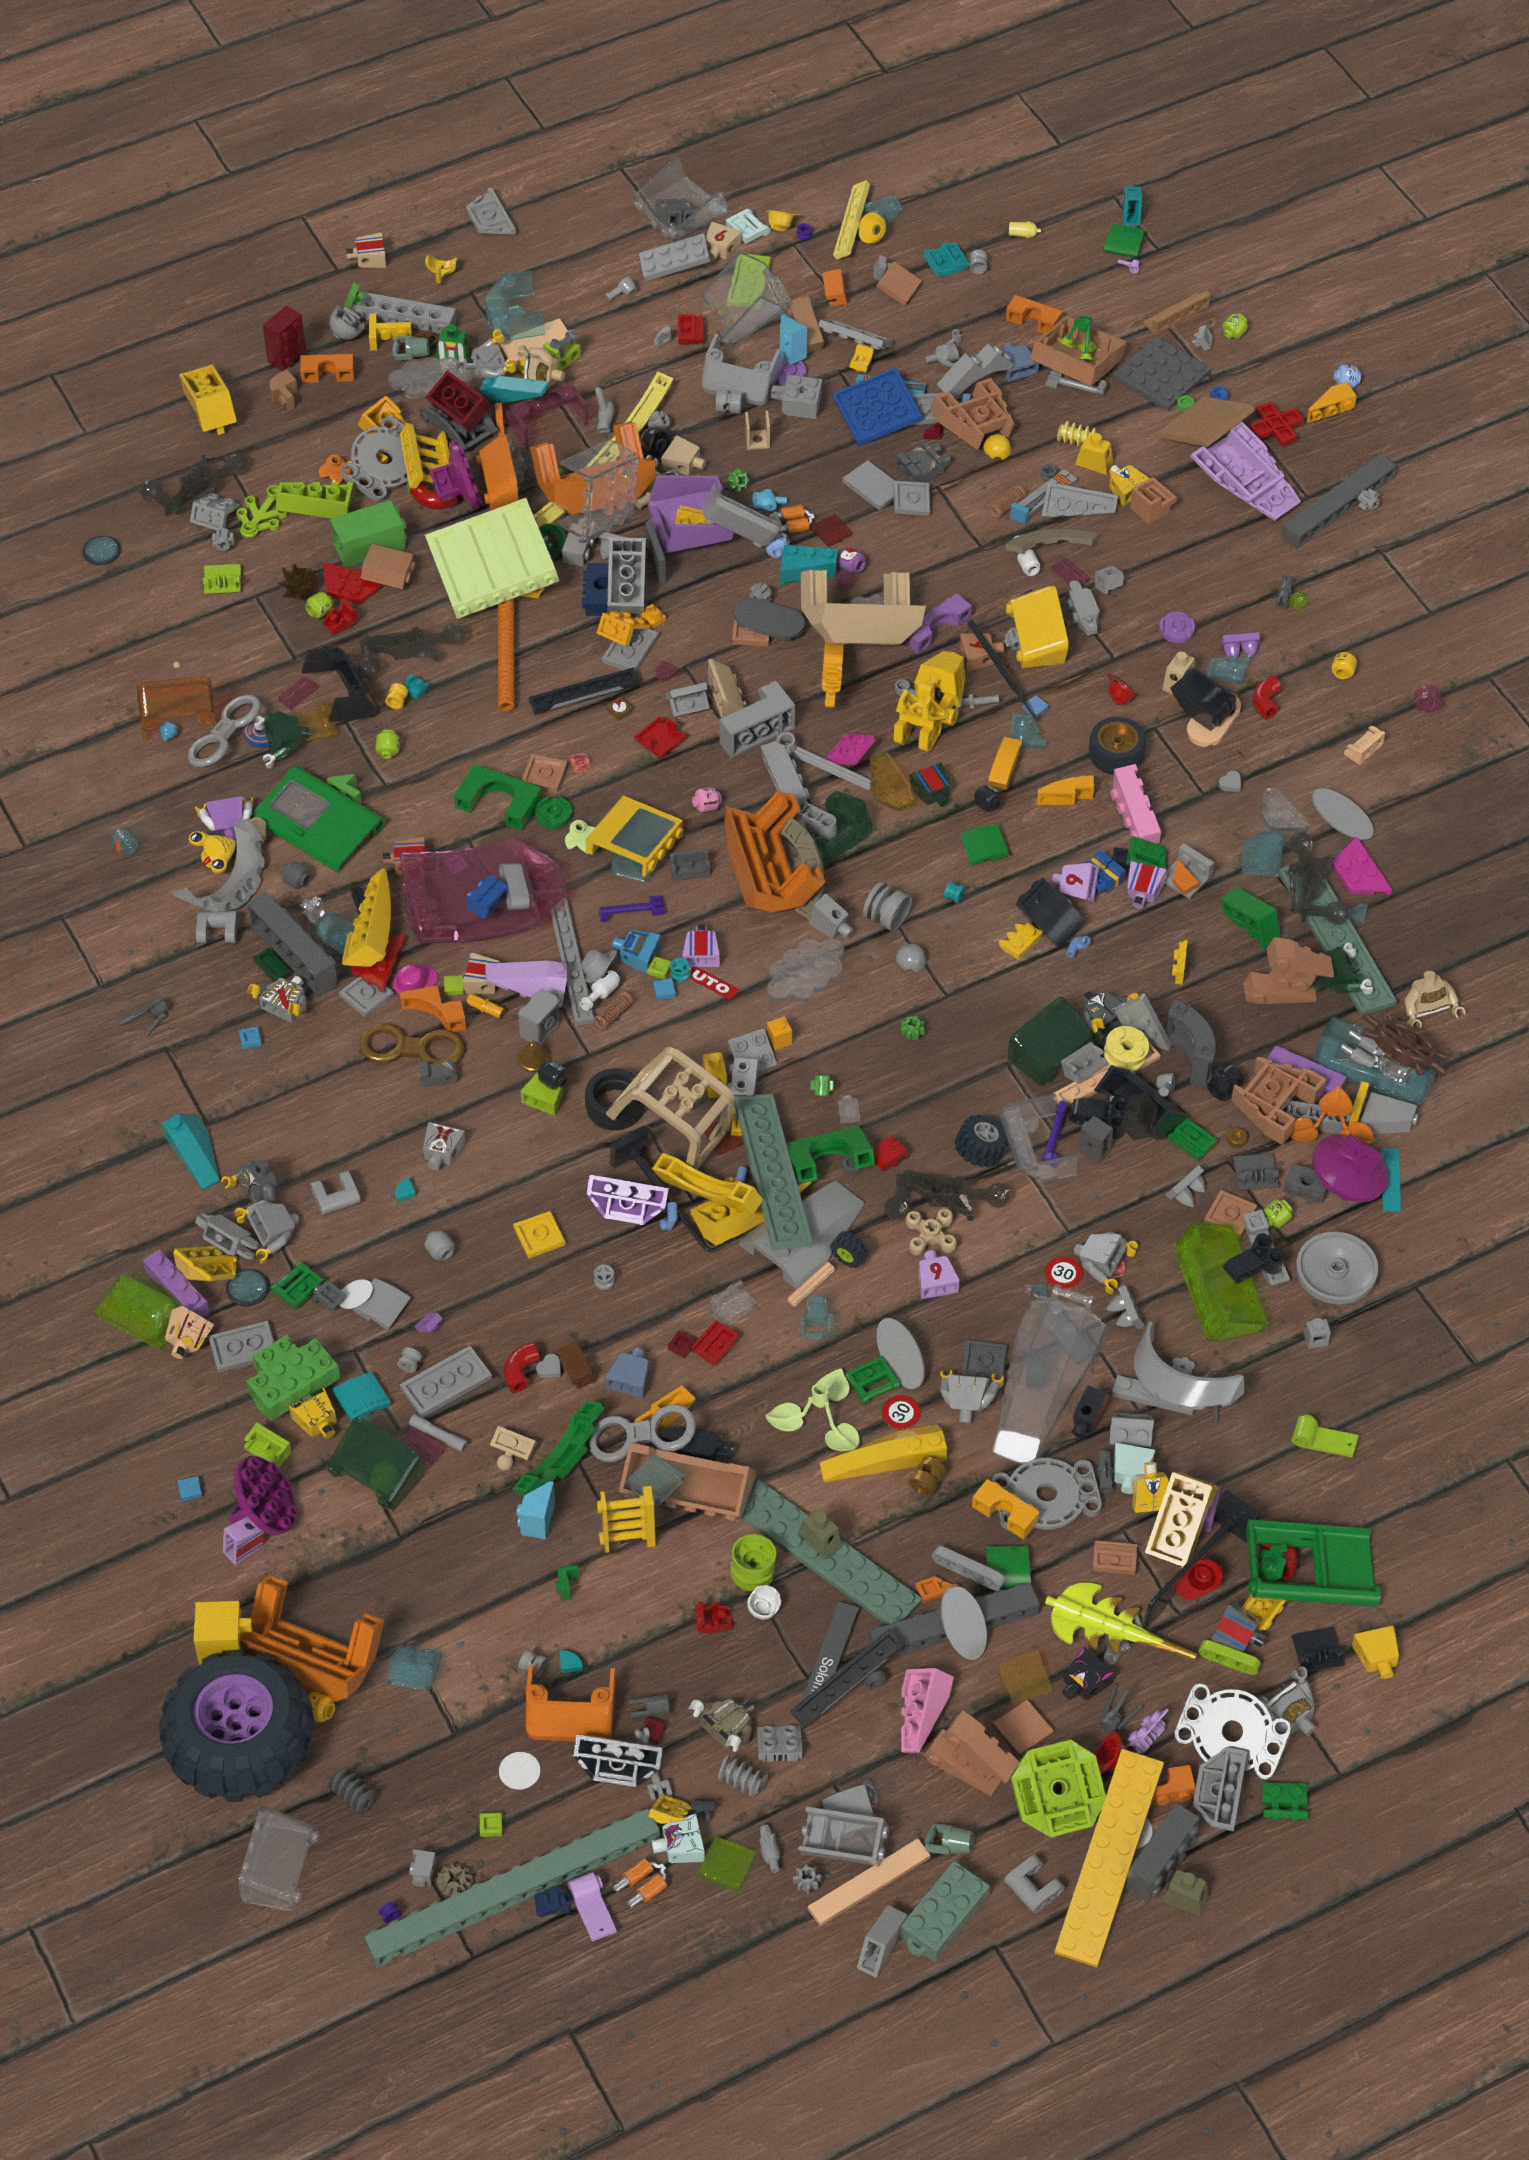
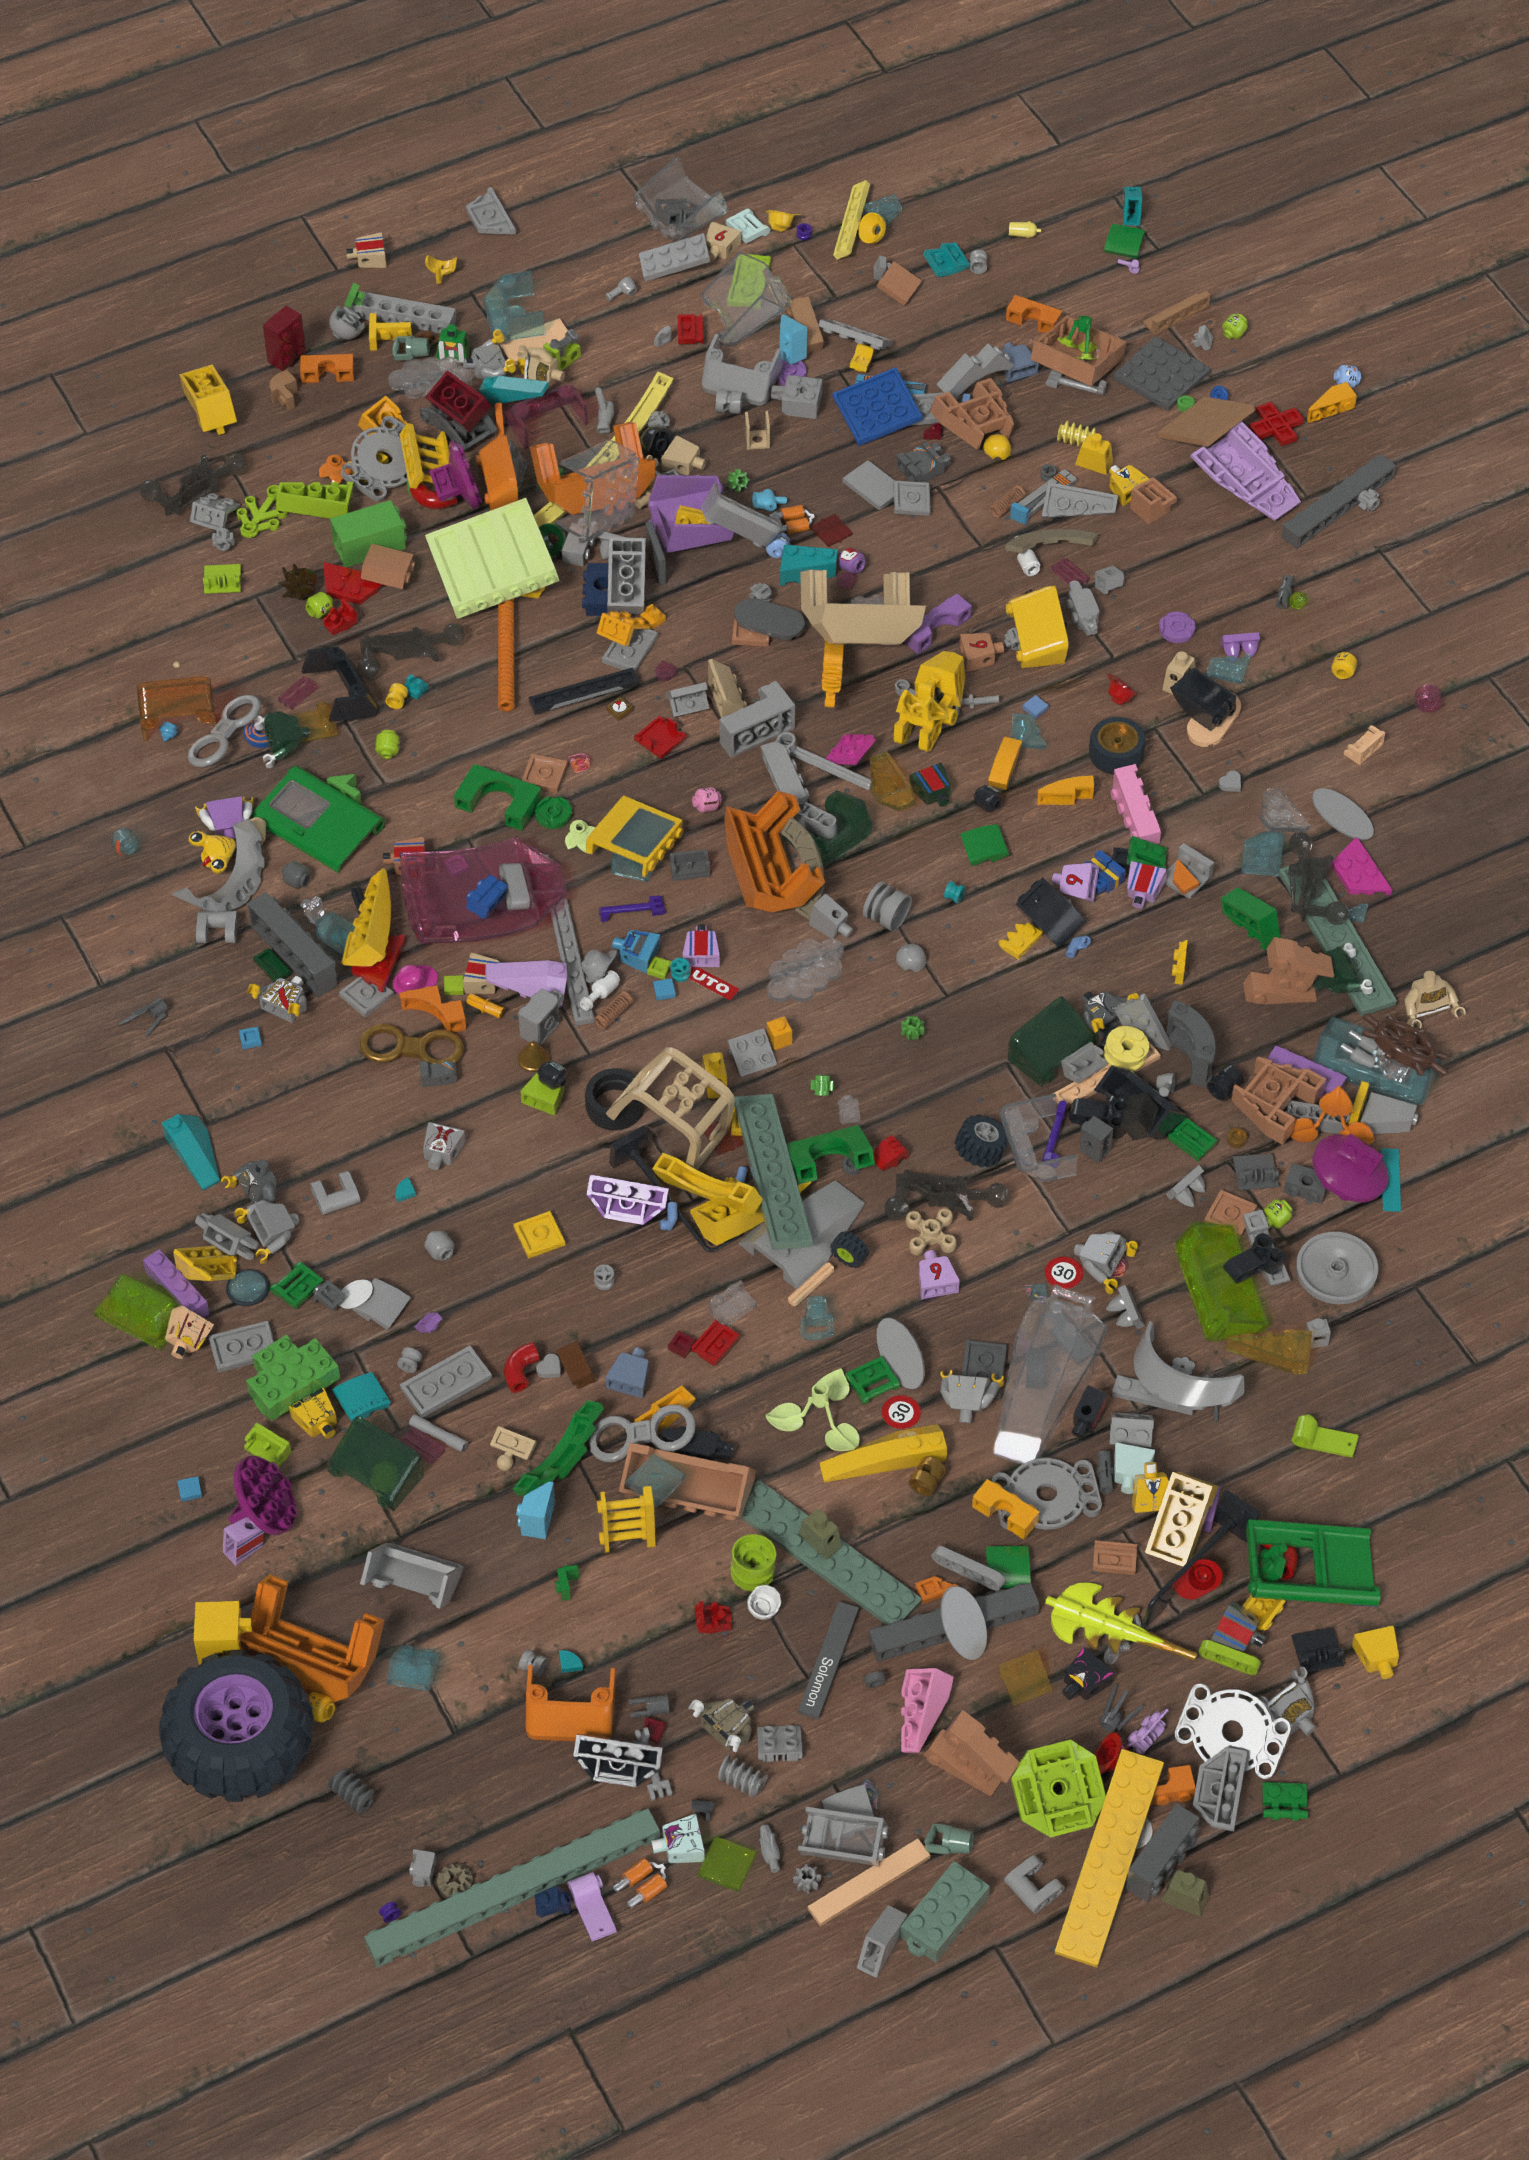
(101, 550): clear light blue wheel -> none
(275, 1860): clear windscreen -> none
(412, 1571): none -> light grey windscreen
(490, 1824): lime tile -> none
(519, 1770): white sticker -> none
(668, 1809): yellow plate -> none
(744, 1077): light grey brick -> none
(834, 287): orange hinge -> none
(846, 1678): black plate -> none
(947, 352): light grey piece -> none
(1002, 669): black piece -> none
(1023, 1728): nougat tile -> none
(1262, 697): red cylinder -> none
(1281, 1351): none -> clear yellow wedge

